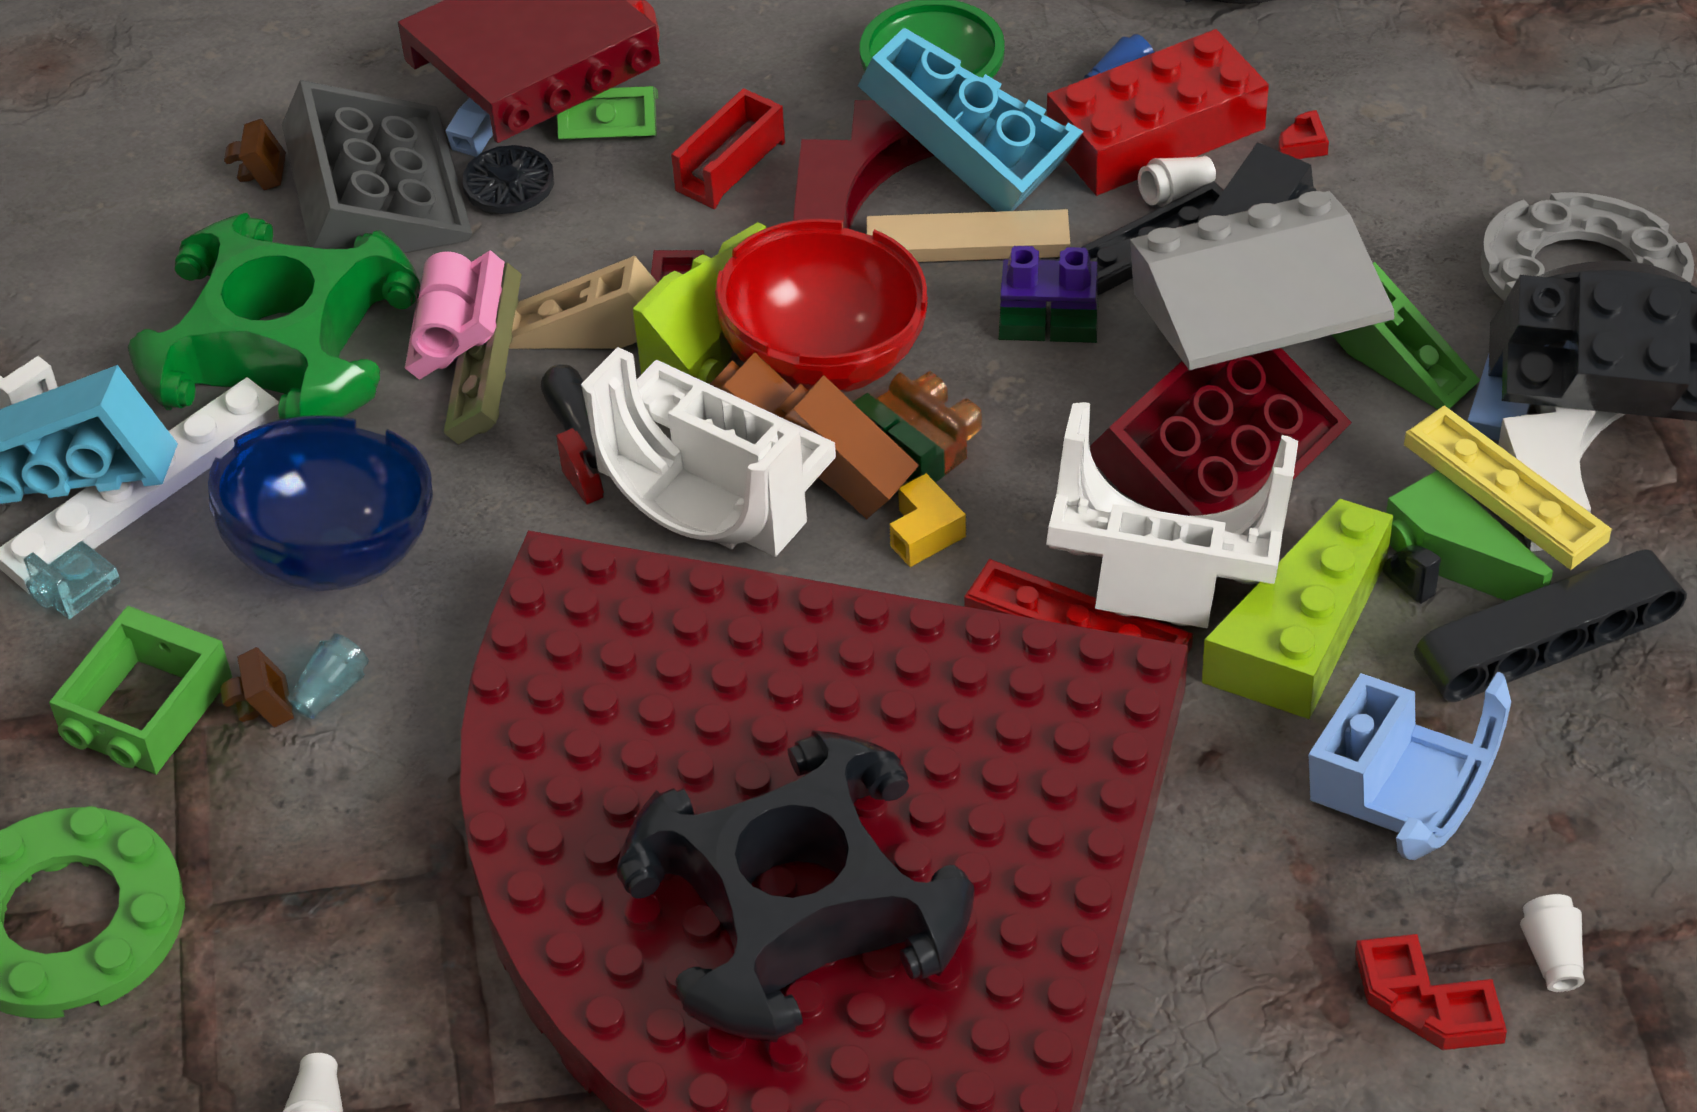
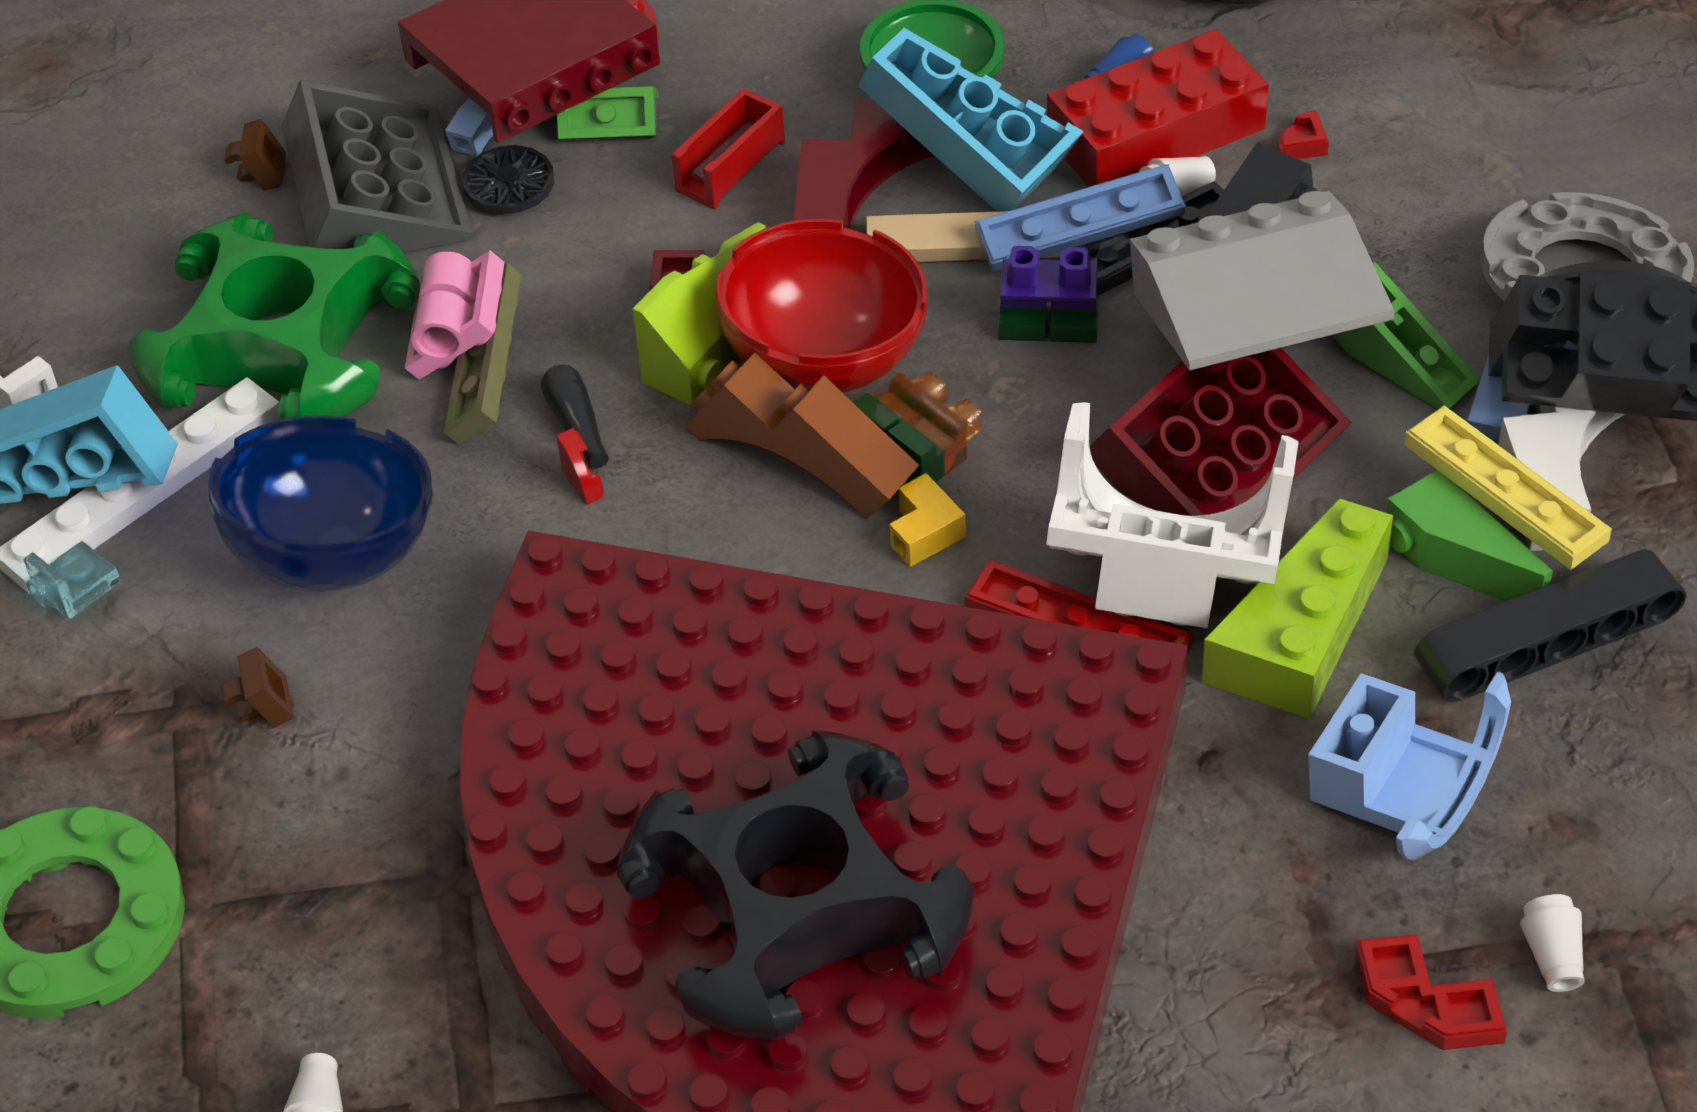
(157, 643): bright green window -> none
(328, 675): clear light blue cone -> none
(585, 311): tan slope -> none
(728, 466): white piece -> none
(1083, 215): none -> medium blue tile
(1414, 571): black tile -> none

